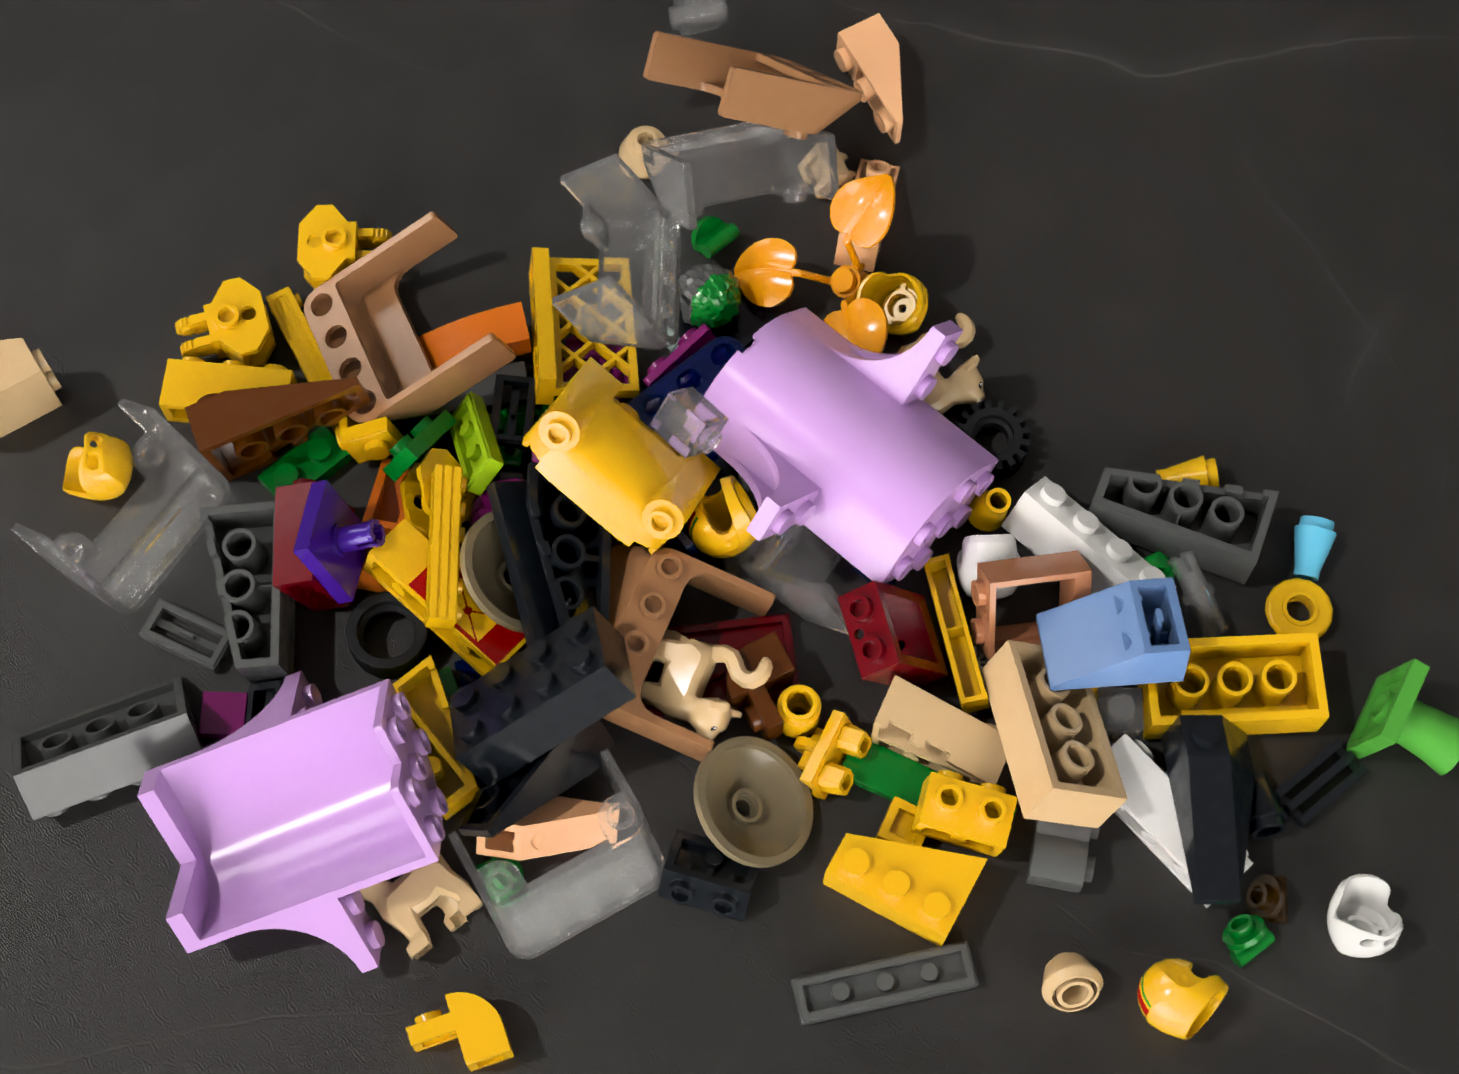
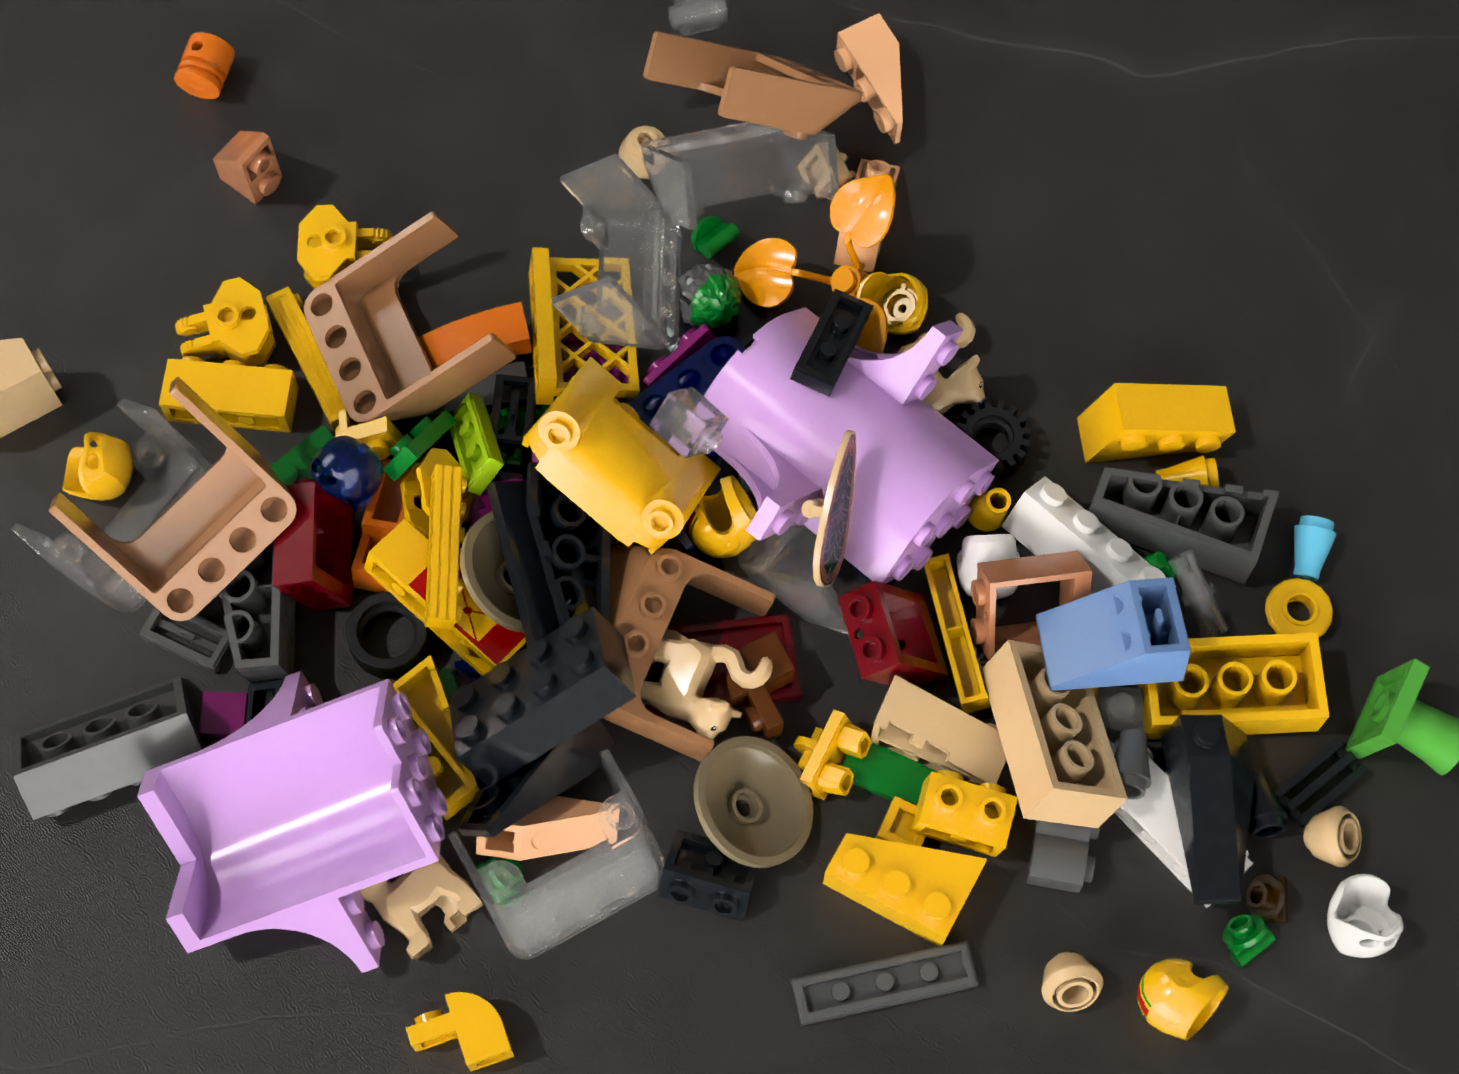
(204, 67): none -> orange piece
(204, 533): none -> medium nougat windscreen
(247, 426): reddish brown wedge -> none
(249, 165): none -> nougat slope
(335, 541): dark purple tile -> none
(353, 470): none -> clear blue helmet
(799, 699): yellow brick -> none
(832, 342): none -> black tile
(834, 513): none -> shield
(1133, 762): none -> dark grey cone
(1155, 421): none -> yellow wedge
(1334, 836): none -> tan cone

